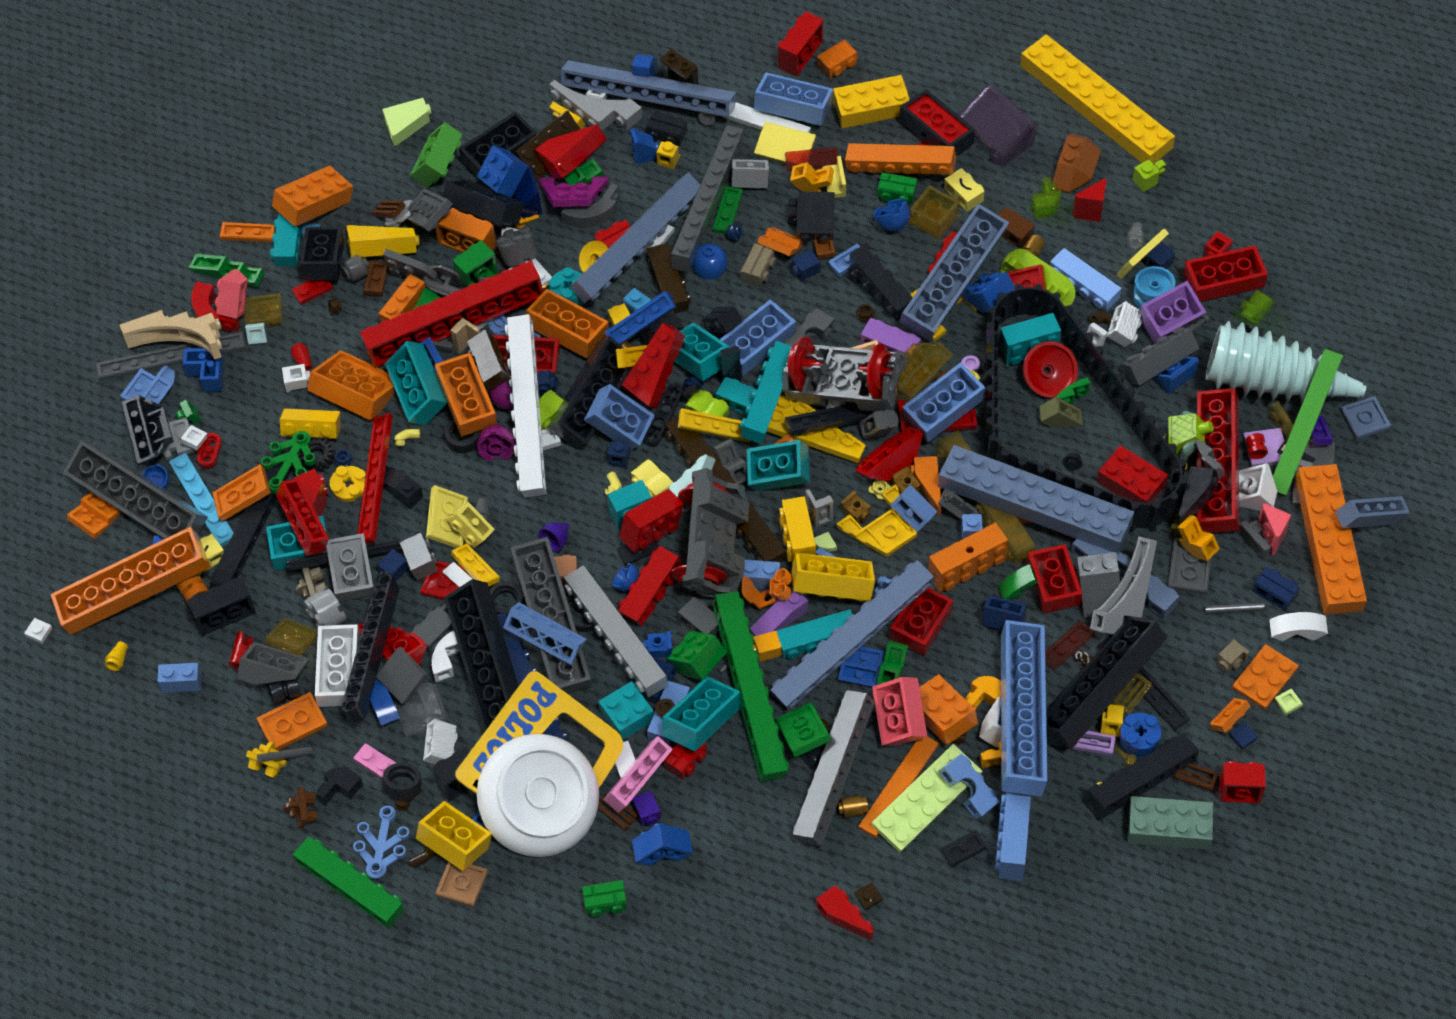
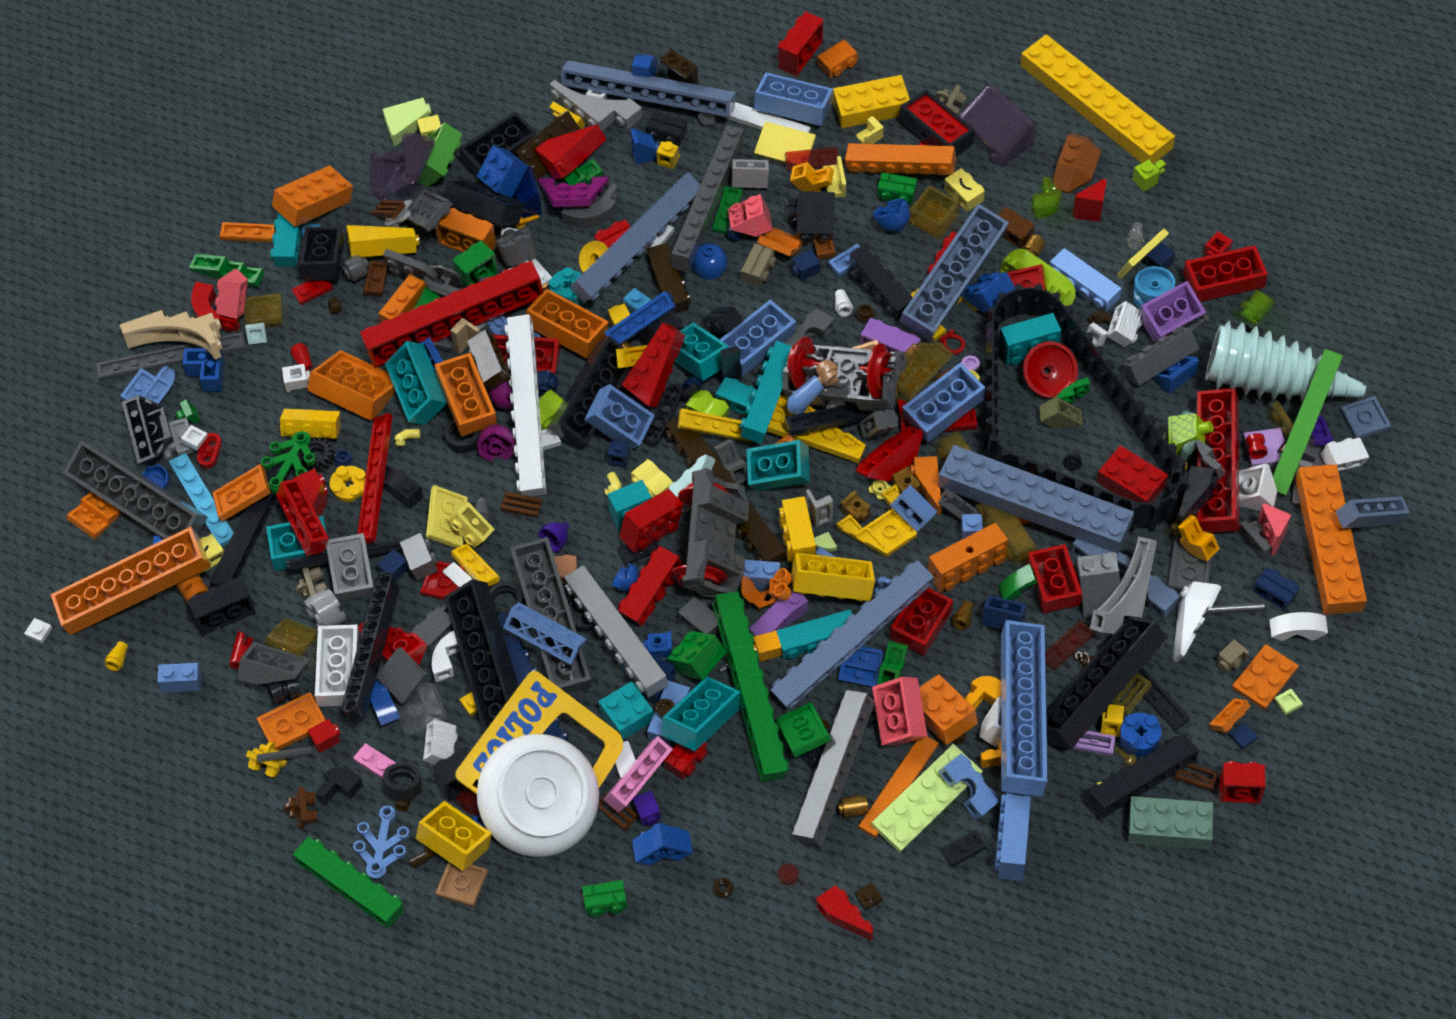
(324, 735): none -> red brick
(399, 168): none -> clear purple windscreen
(428, 125): none -> light yellow panel
(468, 801): none -> clear red brick
(469, 704): none -> yellow plate
(507, 500): none -> reddish brown tile
(723, 882): none -> dark brown plate
(750, 216): none -> coral slope
(788, 874): none -> clear red tile
(804, 395): none -> medium blue piece
(842, 303): none -> white cone
(872, 133): none -> light yellow panel
(950, 334): none -> red piece
(954, 96): none -> dark tan hips
(963, 616): none -> pearl gold cone
(1191, 607): none -> white wedge
(1346, 454): none -> white brick

